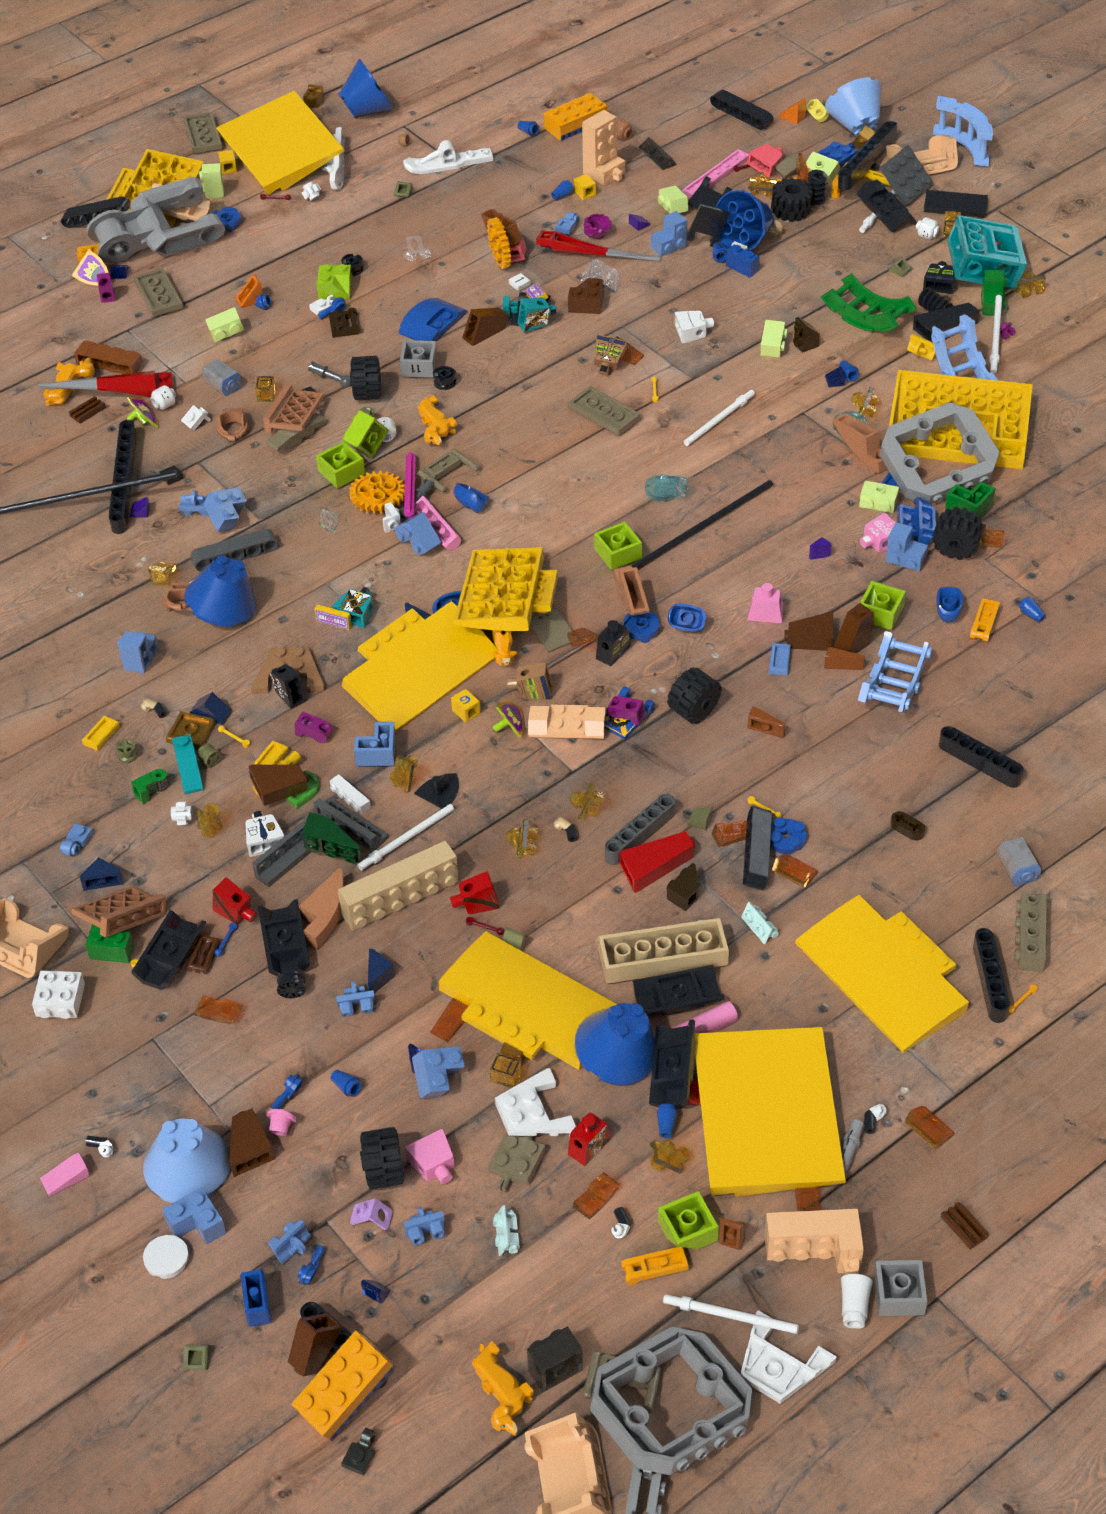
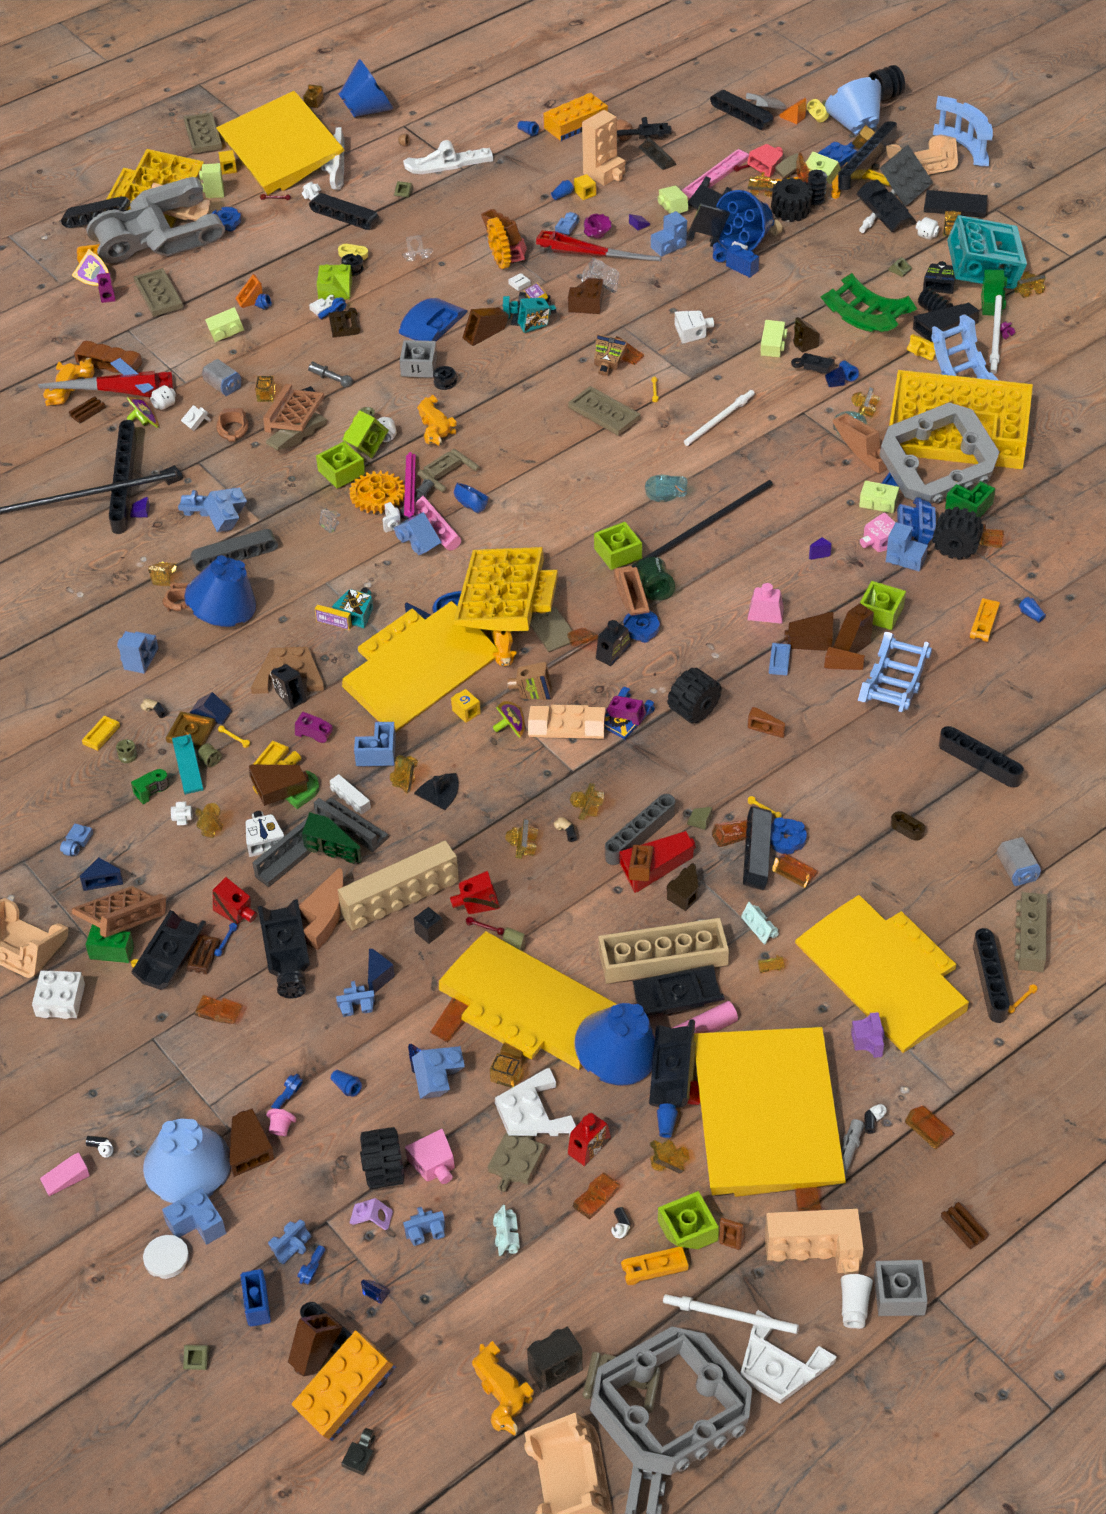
(119, 271): clear blue slope -> none
(125, 369): none -> medium blue sticker
(344, 211): none -> black beam
(345, 249): none -> light yellow plate
(365, 377): black wheel -> none
(376, 856): white bar -> none
(428, 925): none -> black brick
(640, 862): none -> dark orange slope
(646, 130): none -> black piece
(654, 579): none -> clear green hat
(687, 617): blue piece -> none
(766, 101): none -> light grey slope
(771, 964): none -> clear yellow pin
(814, 363): none -> black hinge
(868, 1035): none -> medium lavender brick
(891, 81): none -> black wheel
(949, 603): blue piece -> none

